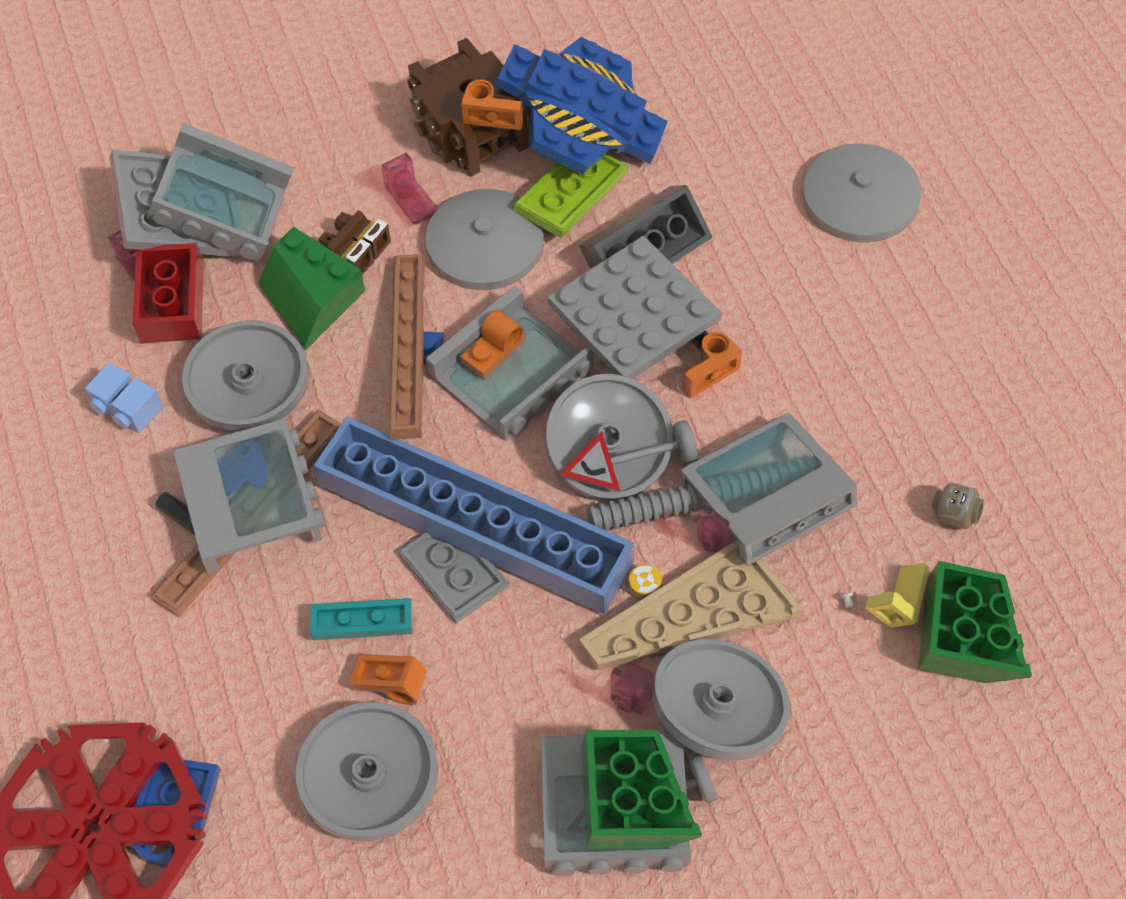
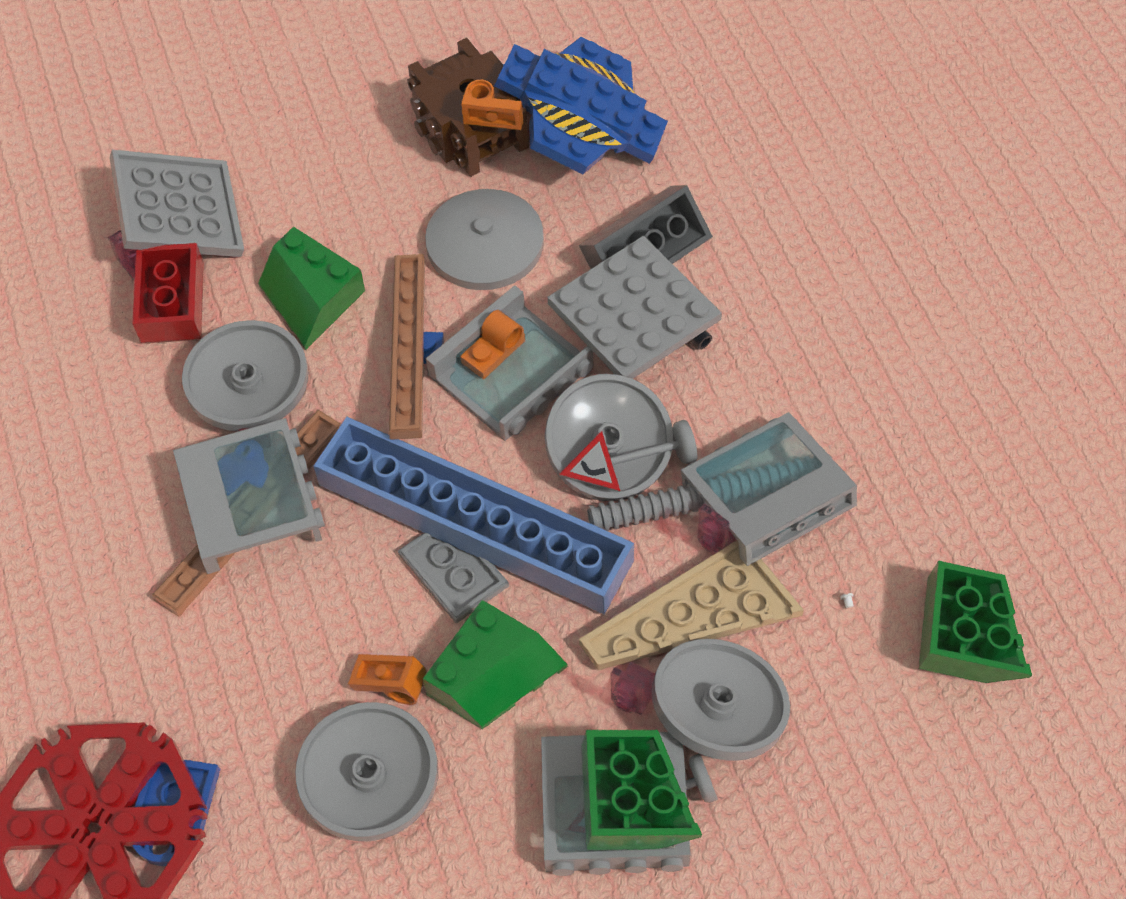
(128, 404): light blue piece -> none
(175, 510): black hinge -> none
(220, 193): panel -> none
(358, 239): reddish brown hips -> none
(361, 619): teal plate -> none
(405, 190): clear pink bracket -> none
(490, 666): none -> green wedge
(567, 196): lime tile -> none
(644, 580): yellow tile -> none
(713, 365): orange plate -> none
(861, 192): light grey dish -> none
(903, 604): light yellow bracket -> none
(958, 505): dark tan head -> none

